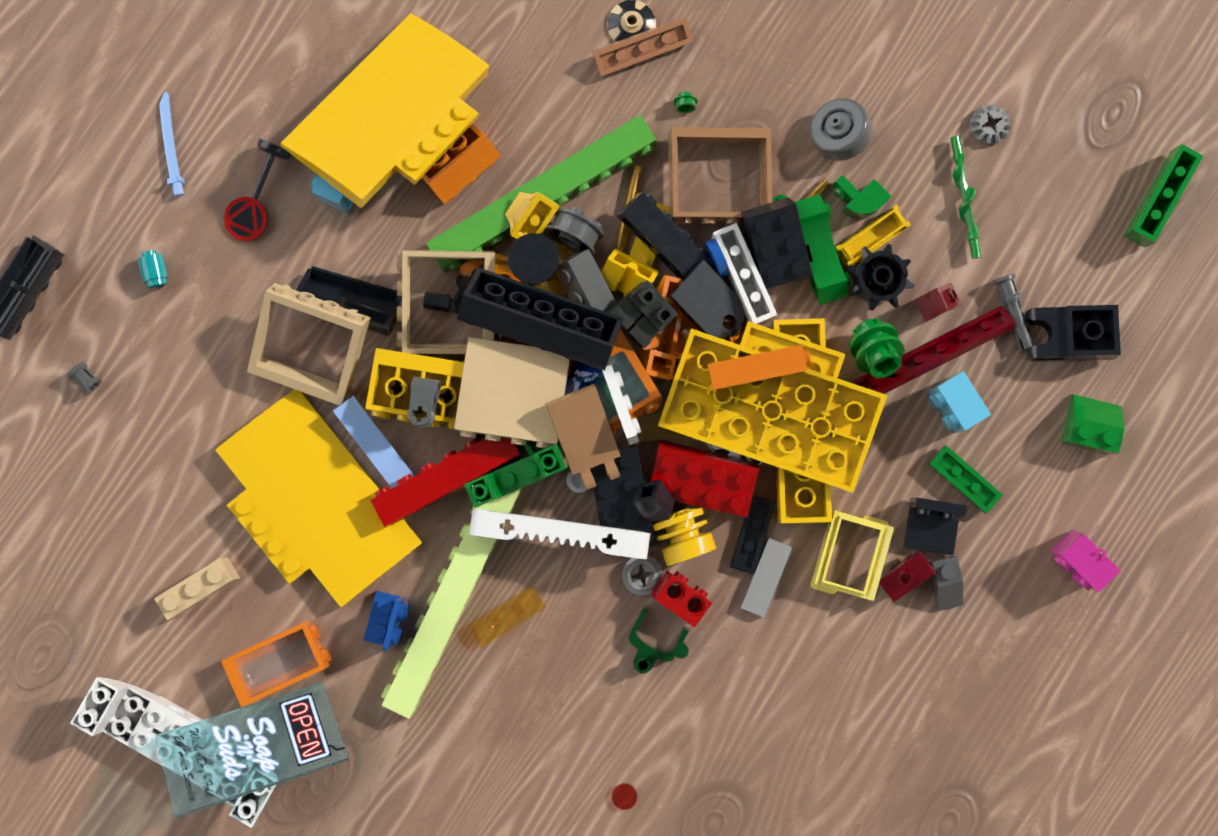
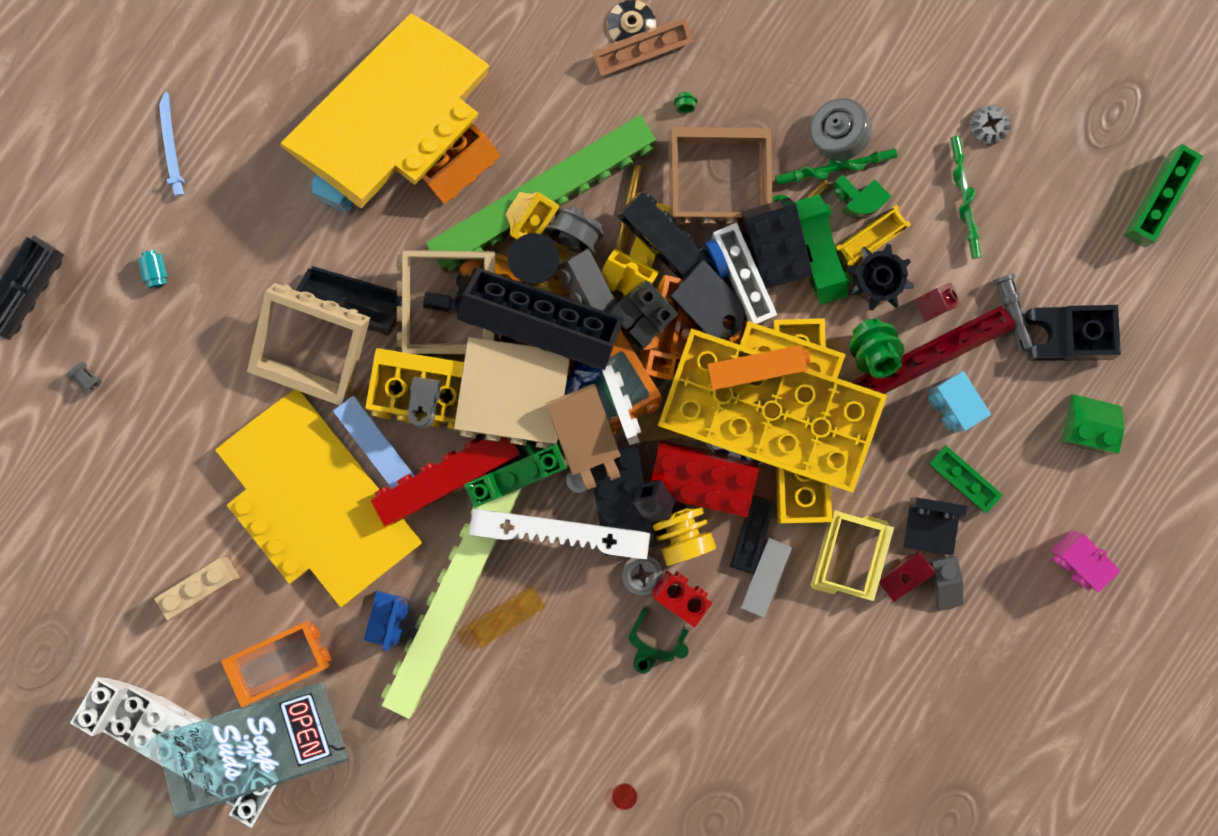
(246, 216): piece -> none
(823, 172): none -> green piece

